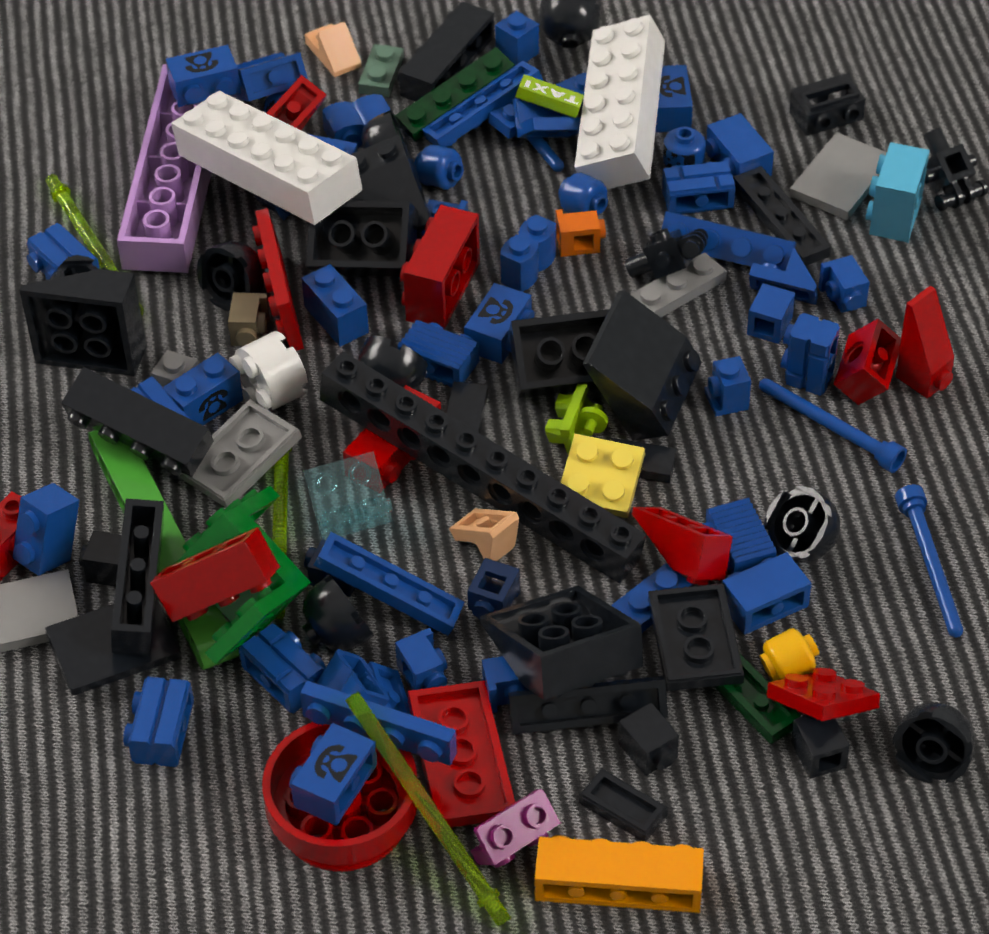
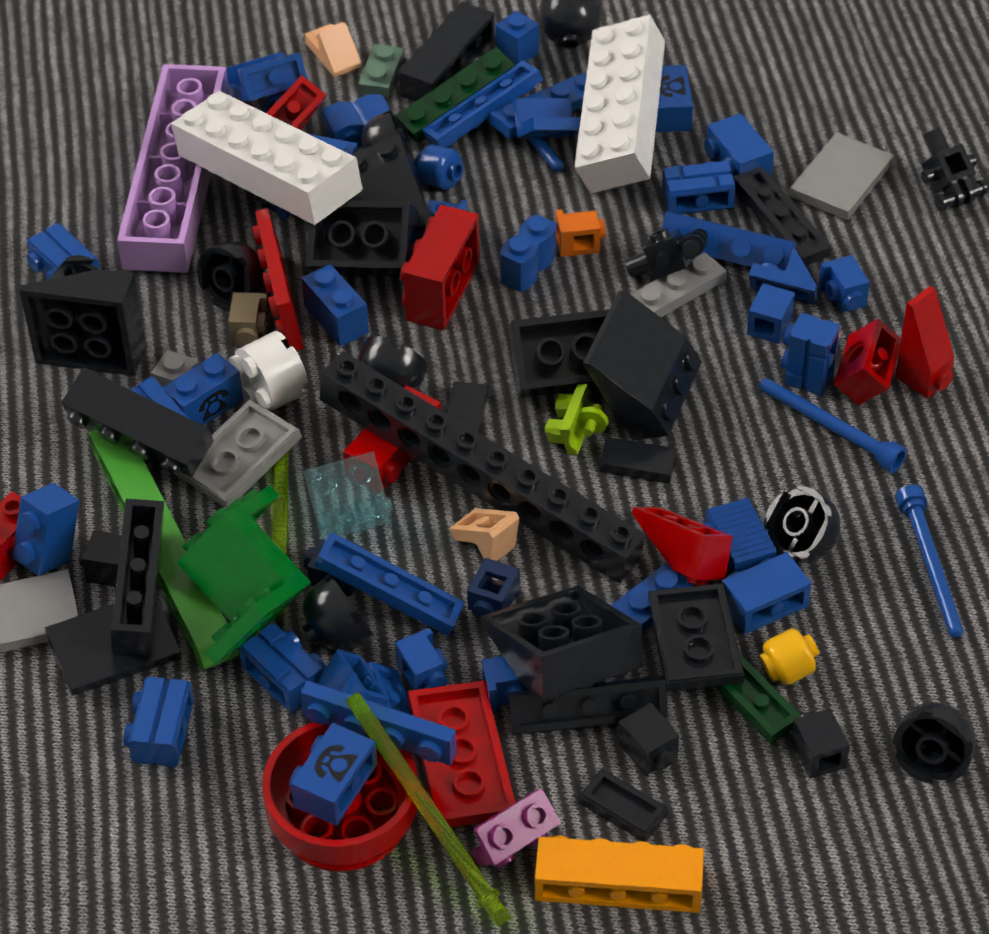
(61, 194): clear neon green bar -> none
(201, 74): blue brick -> none
(216, 576): red brick -> none
(447, 354): blue brick -> none
(492, 320): blue brick -> none
(549, 96): lime tile -> none
(583, 194): blue head -> none
(604, 472): light yellow plate -> none
(683, 147): blue head -> none
(728, 387): blue brick -> none
(823, 694): red plate -> none
(826, 113): black window -> none
(897, 191): medium azure brick -> none

